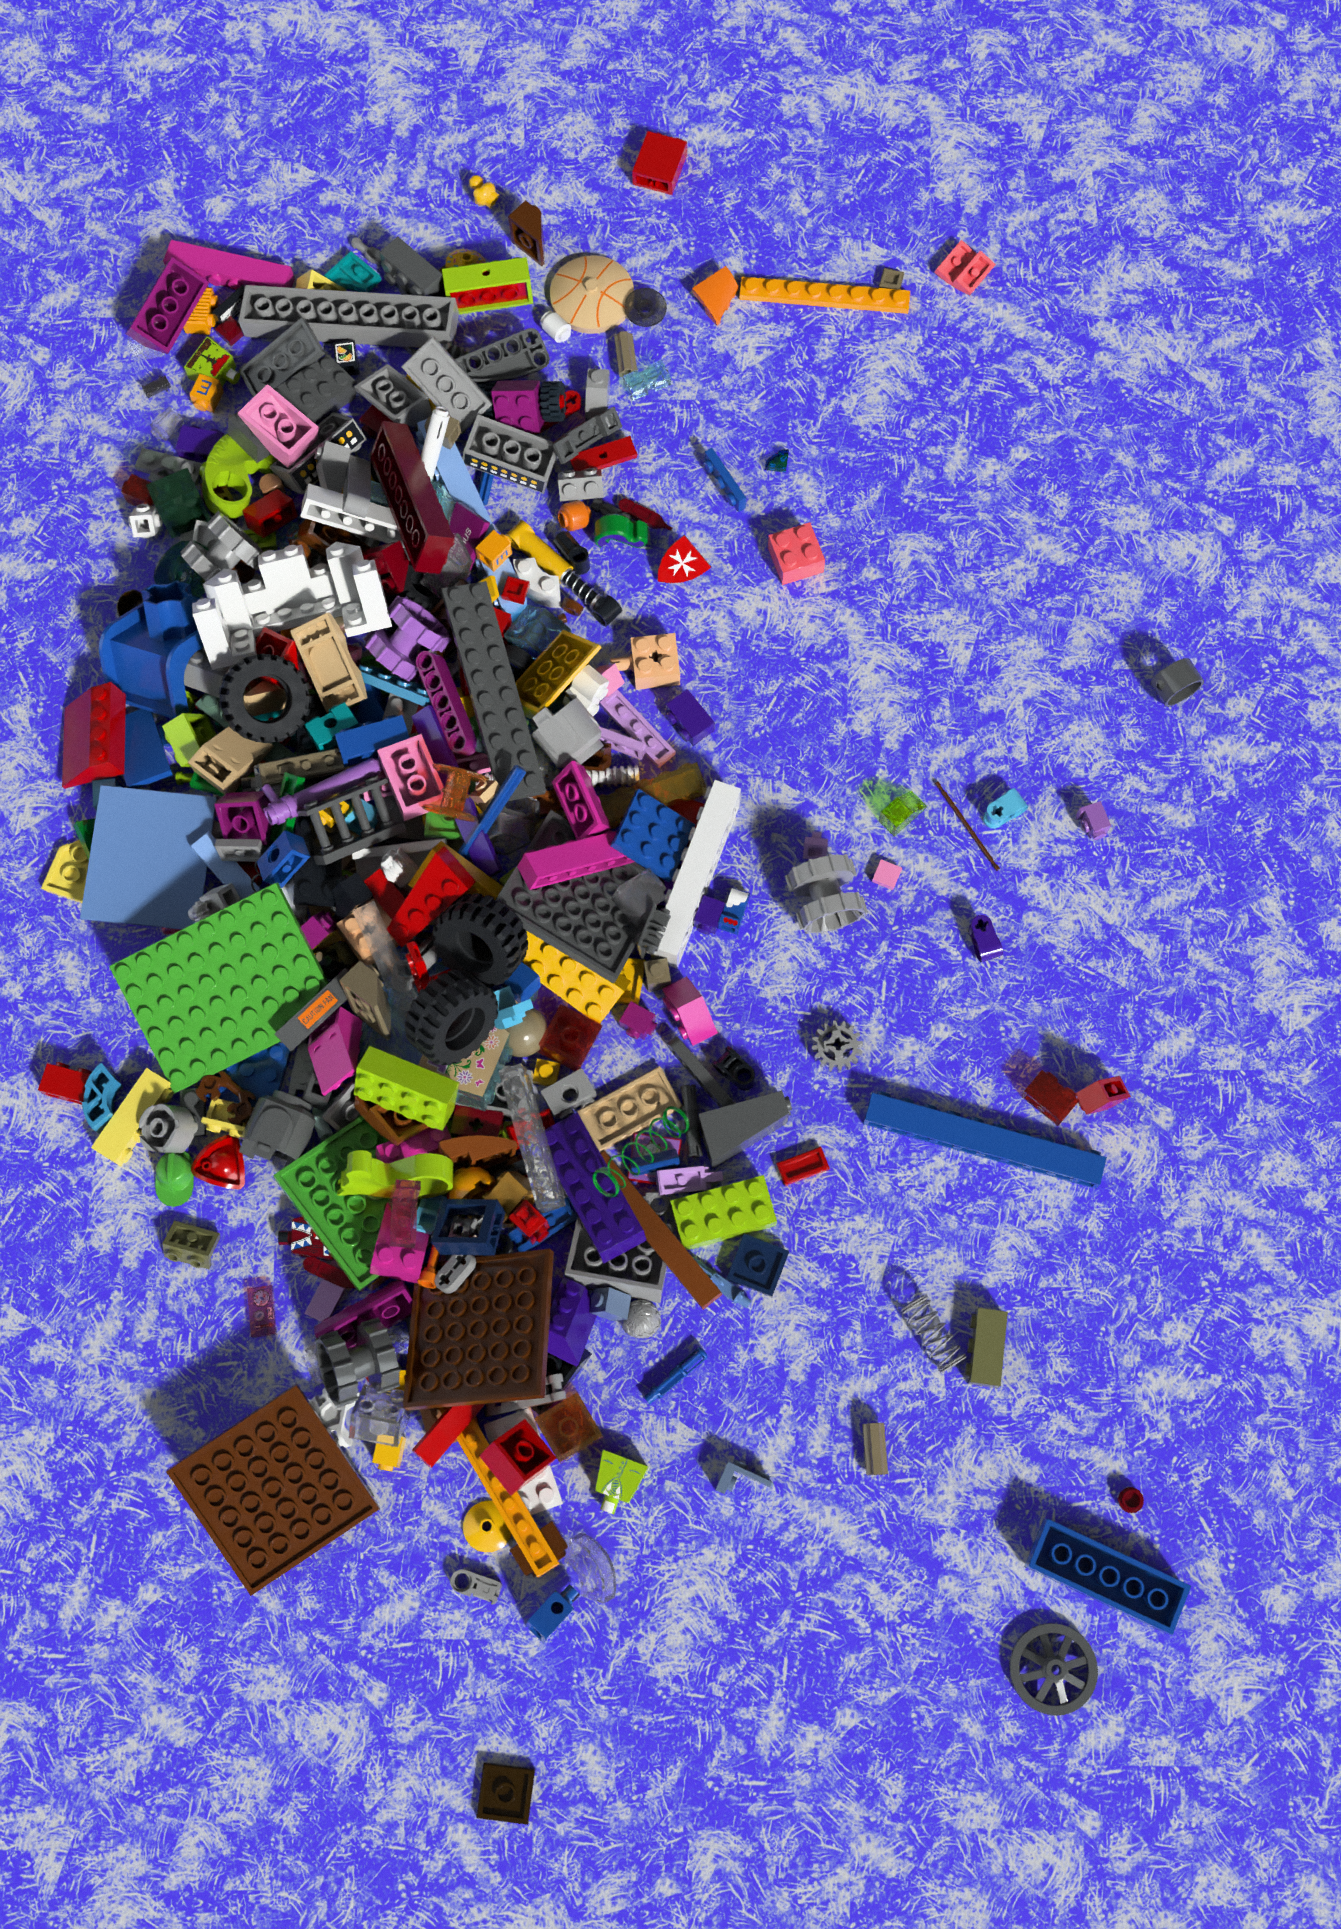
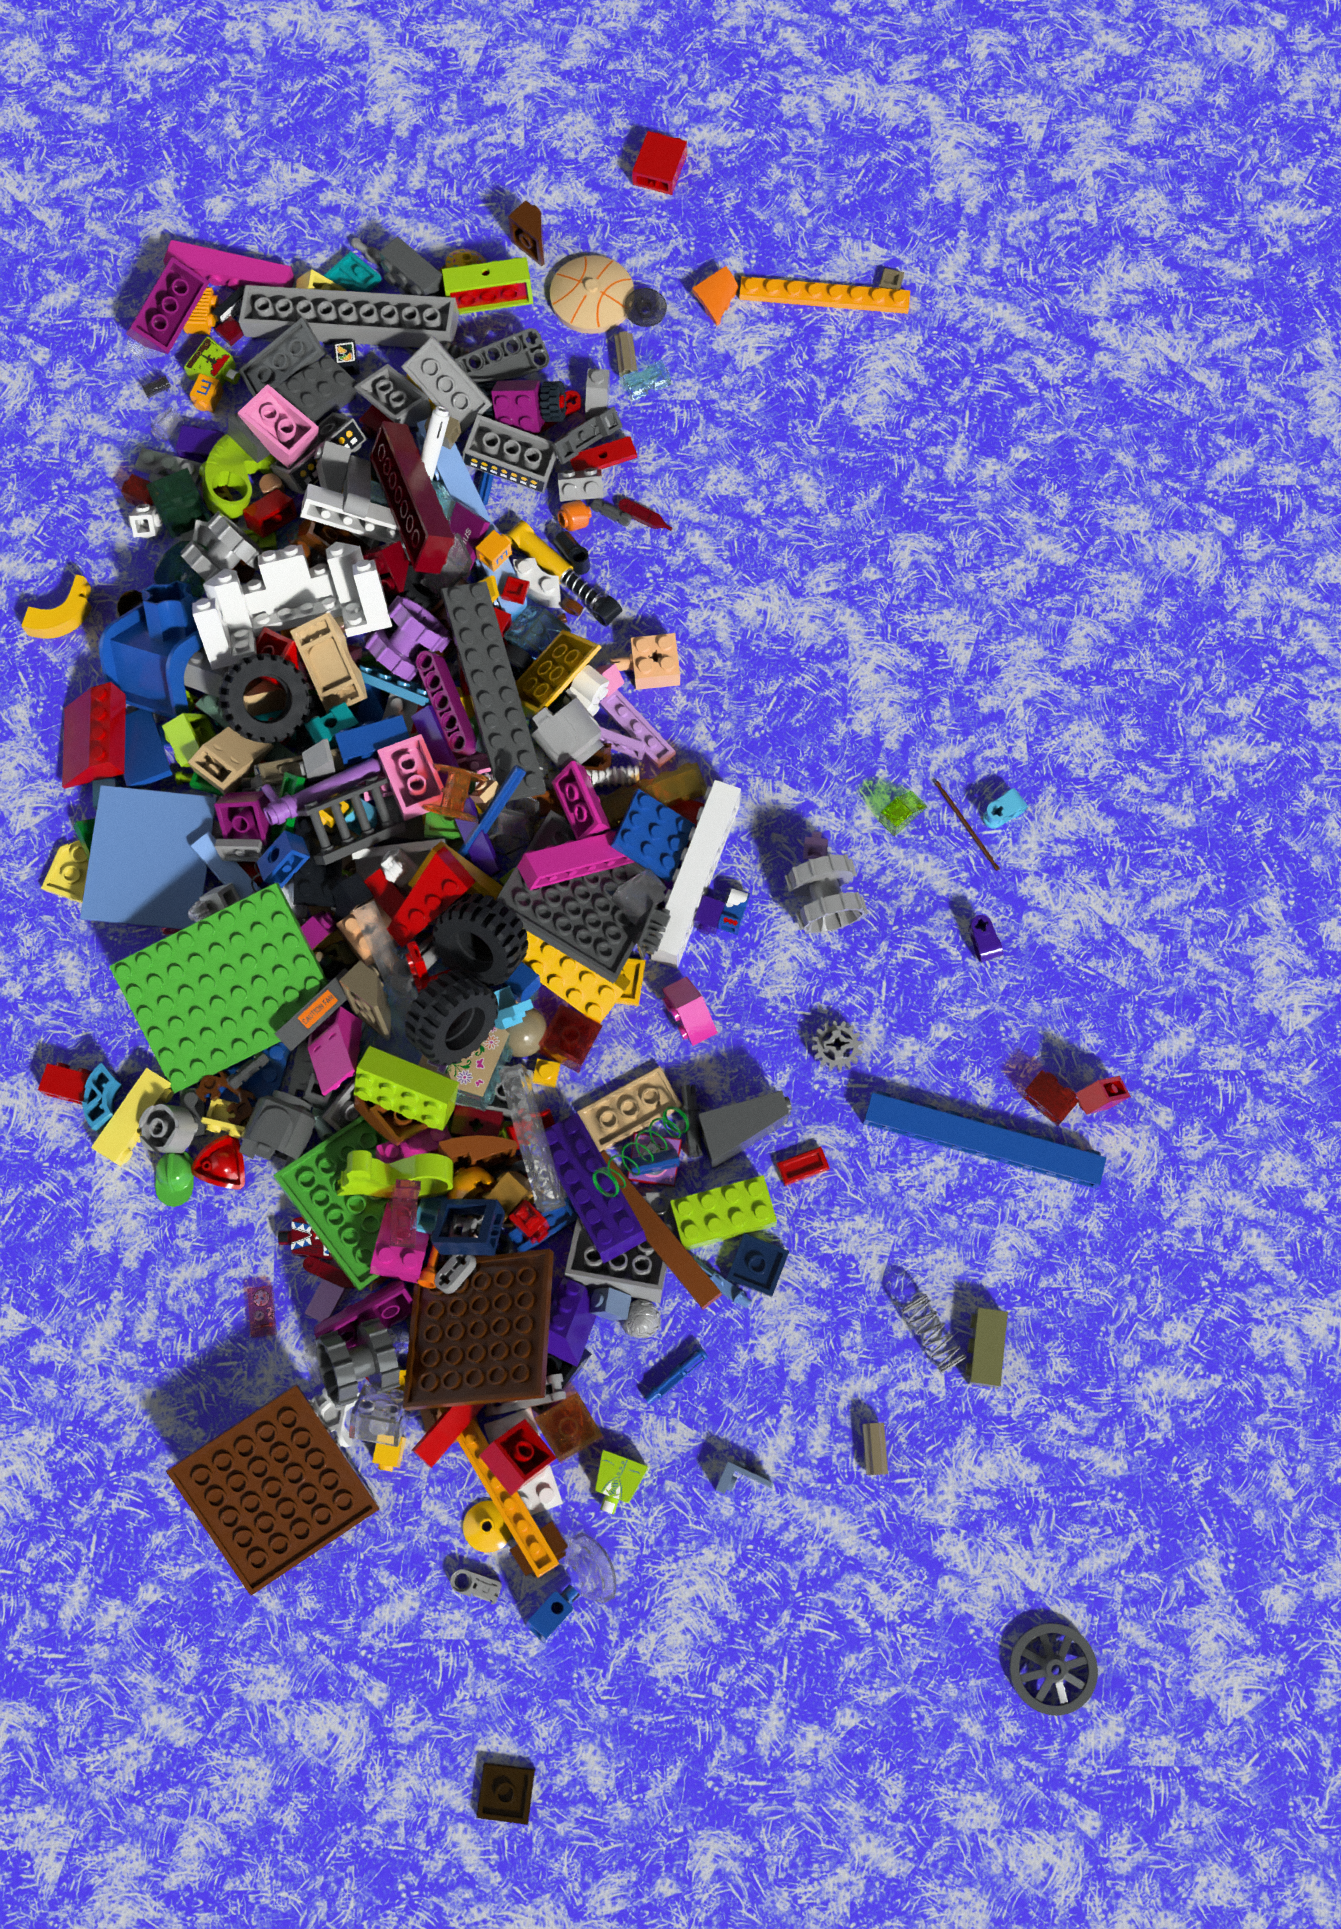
(62, 619): none -> yellow arch
(190, 1244): olive bracket -> none
(247, 1070): none -> dark grey axle
(317, 762): none -> light grey slope
(483, 192): yellow animal -> none
(555, 326): white brick -> none
(575, 1082): light grey brick -> none
(620, 529): green animal -> none
(638, 1021): magenta brick -> none
(657, 974): dark tan brick -> none
(681, 562): red shield -> none
(686, 1180): lavender hinge -> none
(689, 717): dark purple brick -> none
(699, 1073): dark grey beam -> none
(724, 480): blue plate -> none
(731, 1066): black piece -> none
(778, 461): tile -> none
(796, 553): coral brick -> none
(887, 874): bright pink tile -> none
(964, 268): coral slope -> none
(1094, 820): medium lavender brick -> none
(1107, 1576): blue brick -> none
(1130, 1500): dark red plate -> none
(1177, 682): dark grey piece -> none

